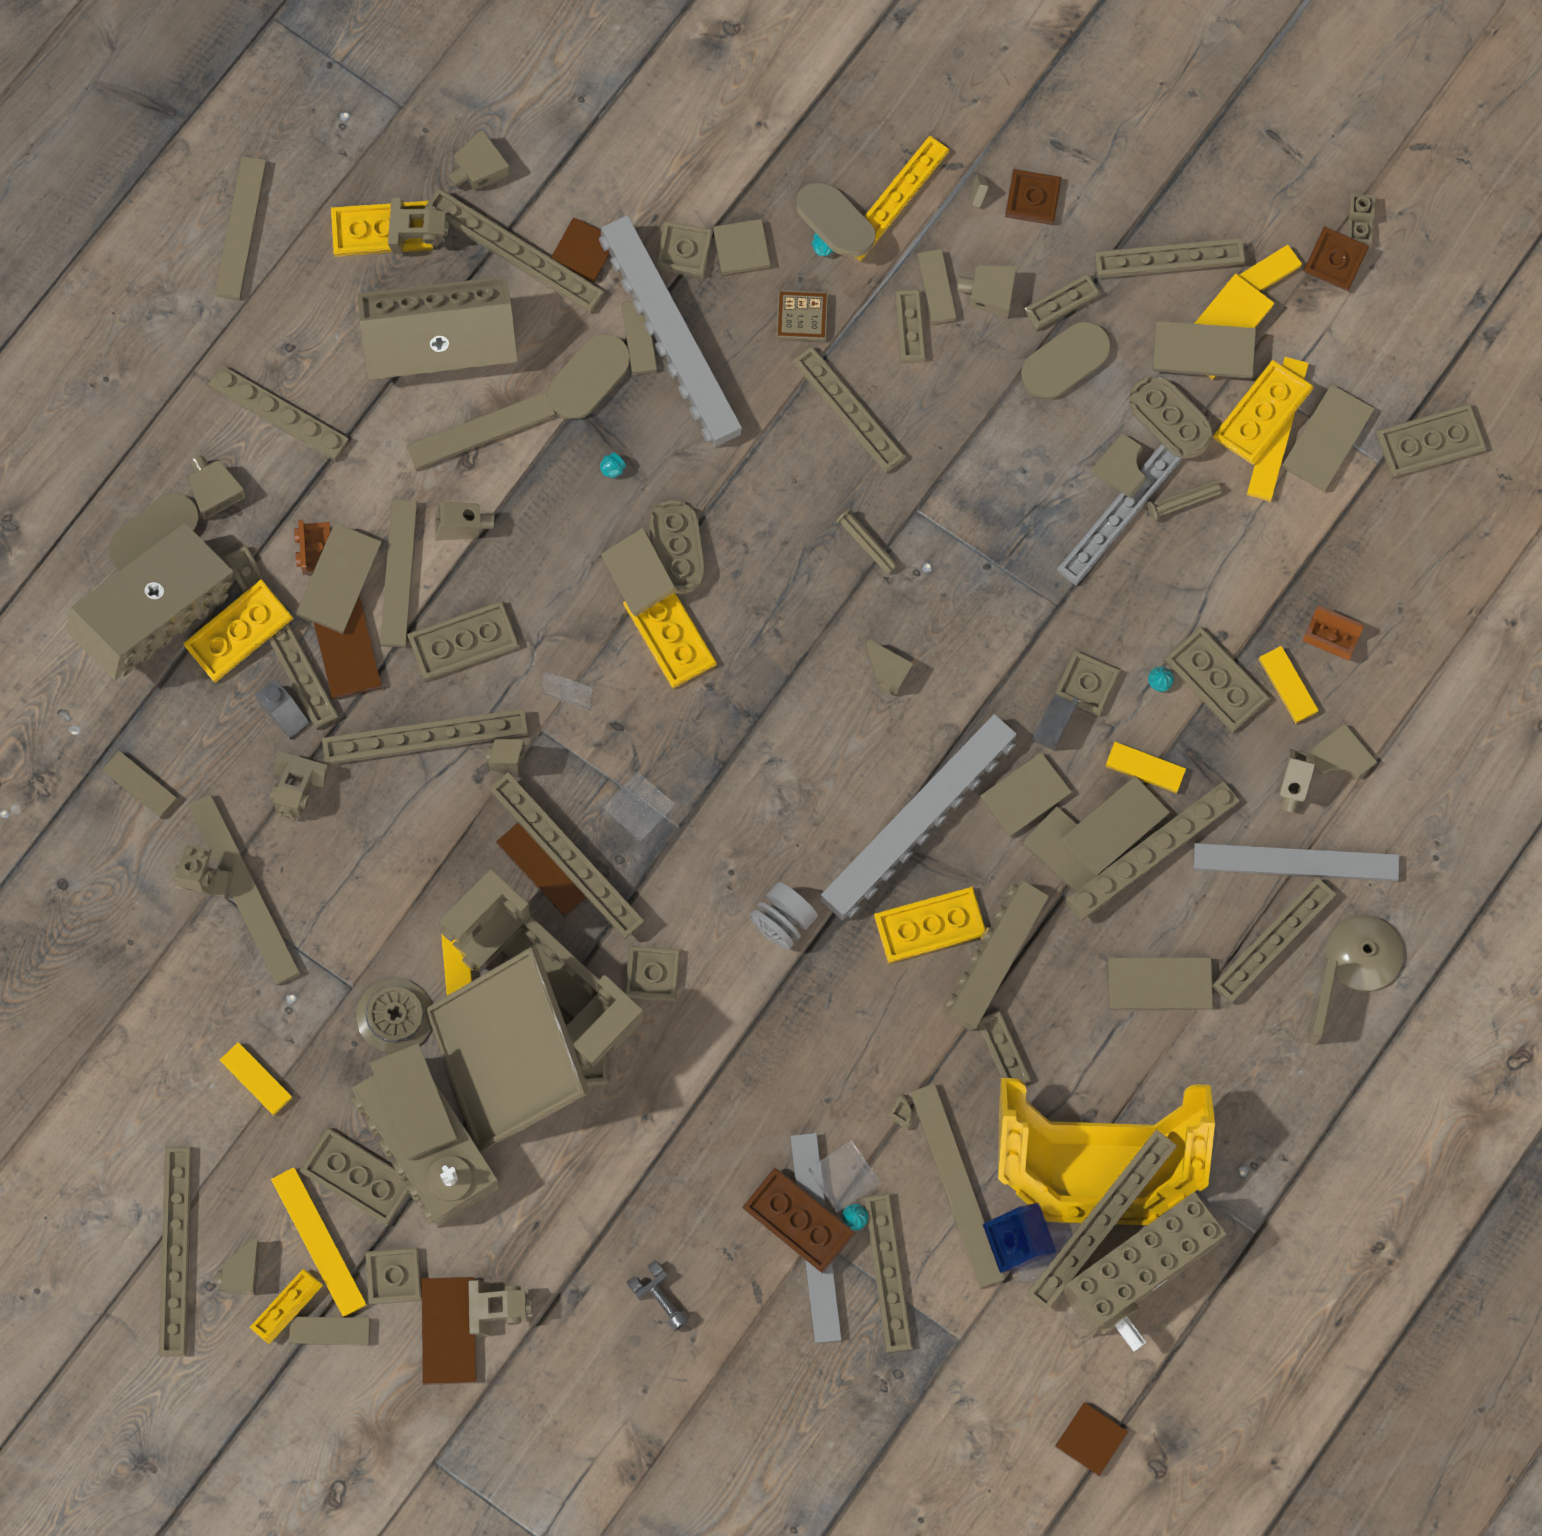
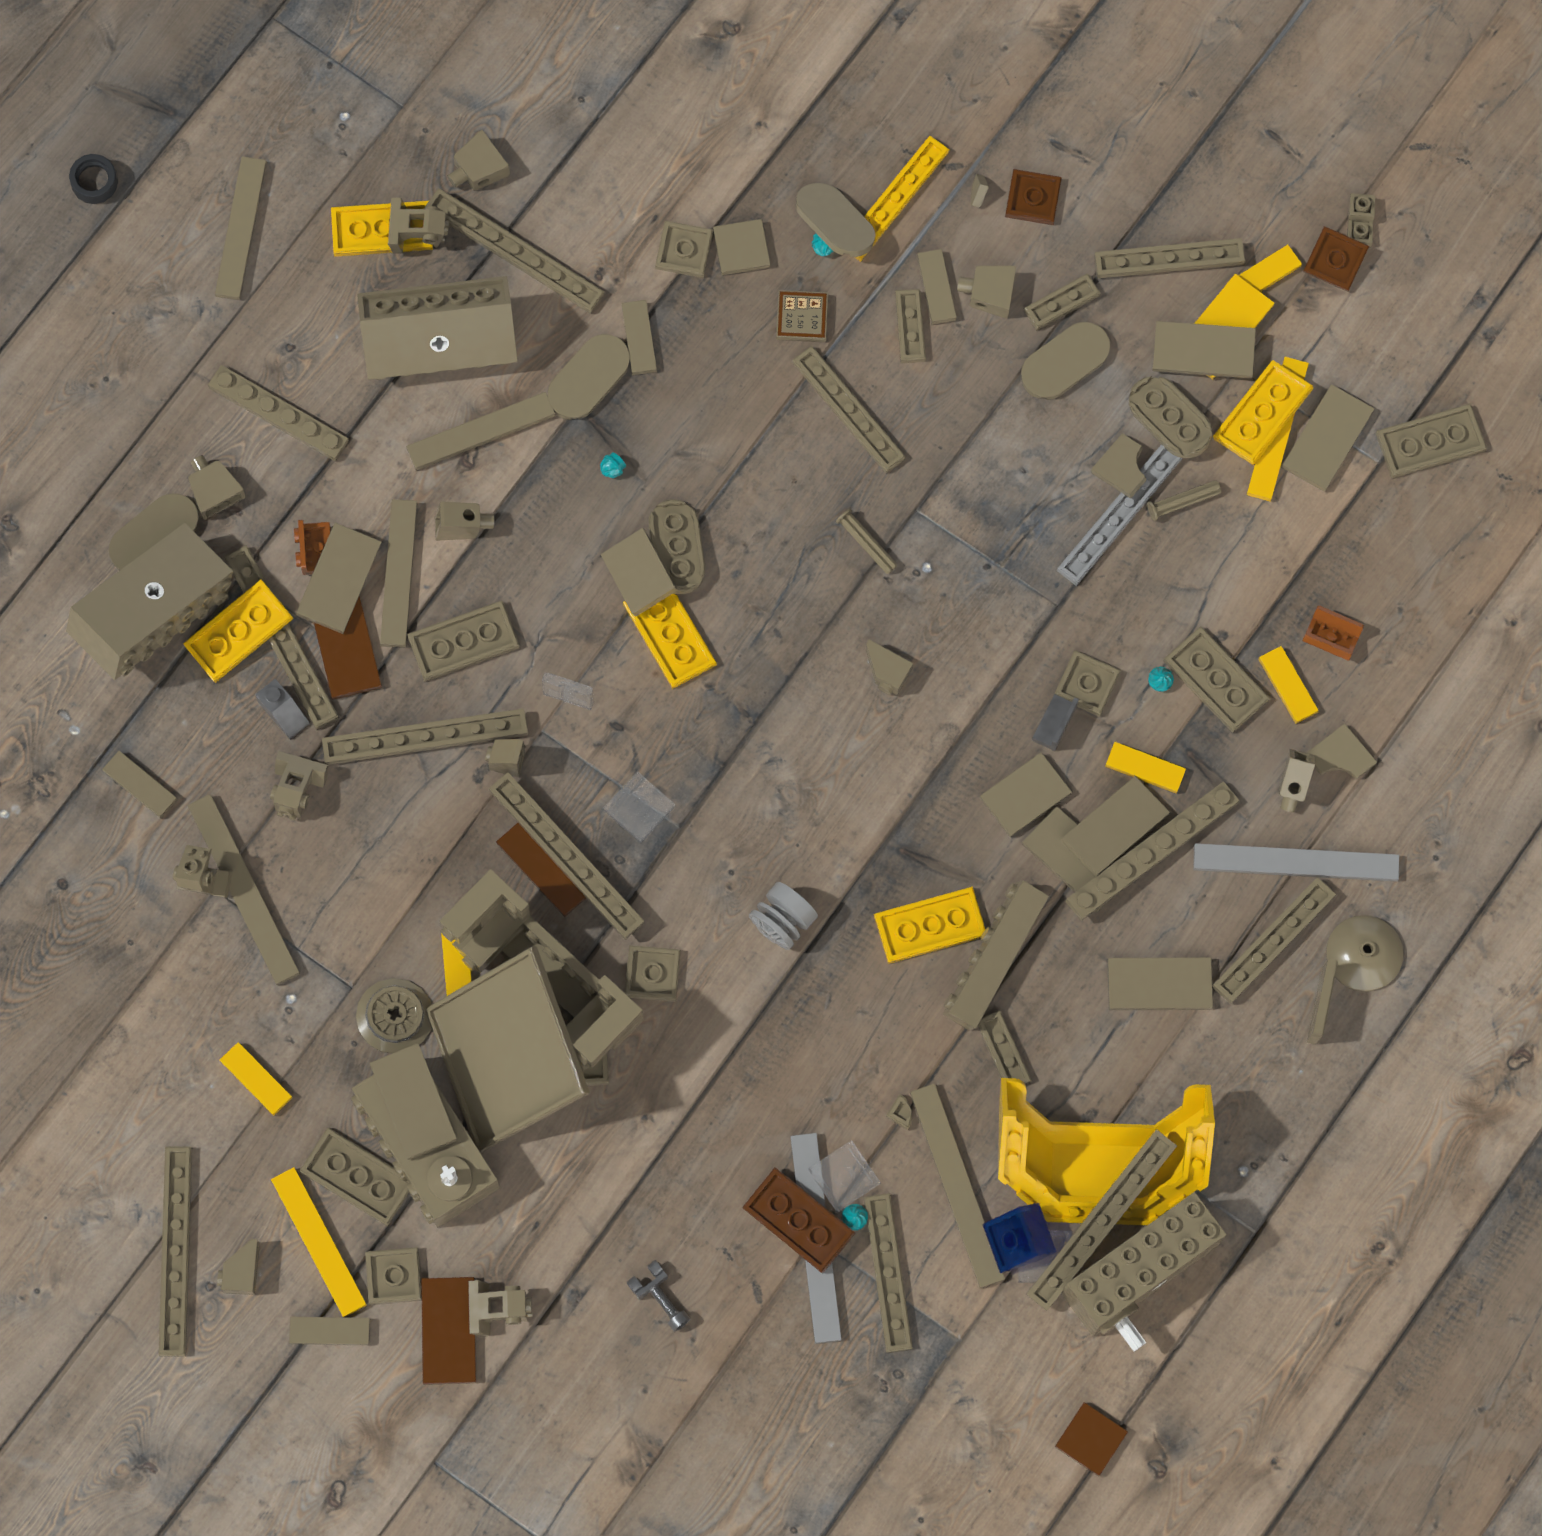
(89, 161): none -> black tyre
(286, 1306): yellow tile -> none
(581, 250): reddish brown tile -> none
(670, 332): light grey brick -> none
(918, 817): light grey brick -> none

